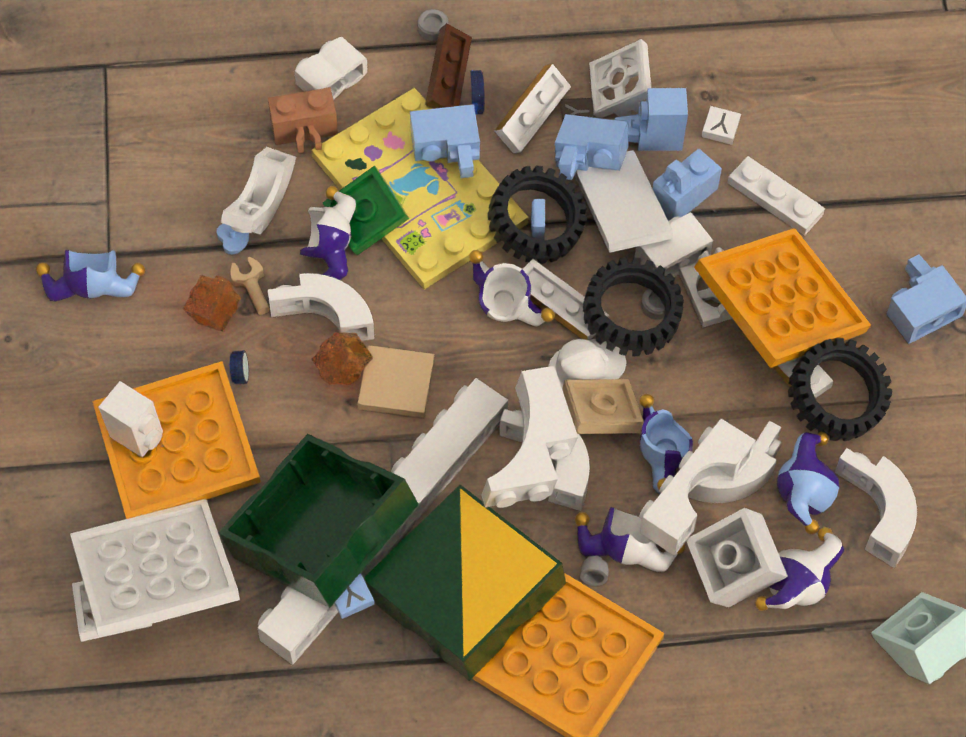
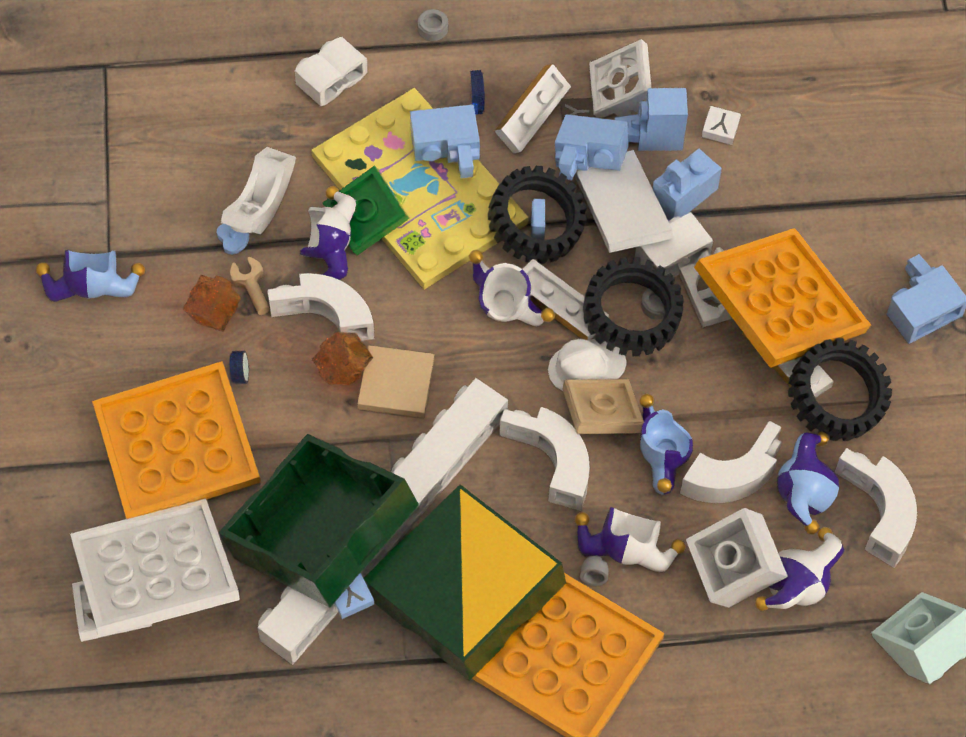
(131, 419): white brick -> none
(303, 117): nougat brick -> none
(448, 68): reddish brown plate -> none
(546, 435): white arch -> none
(720, 455): white arch -> none
(776, 195): white plate -> none

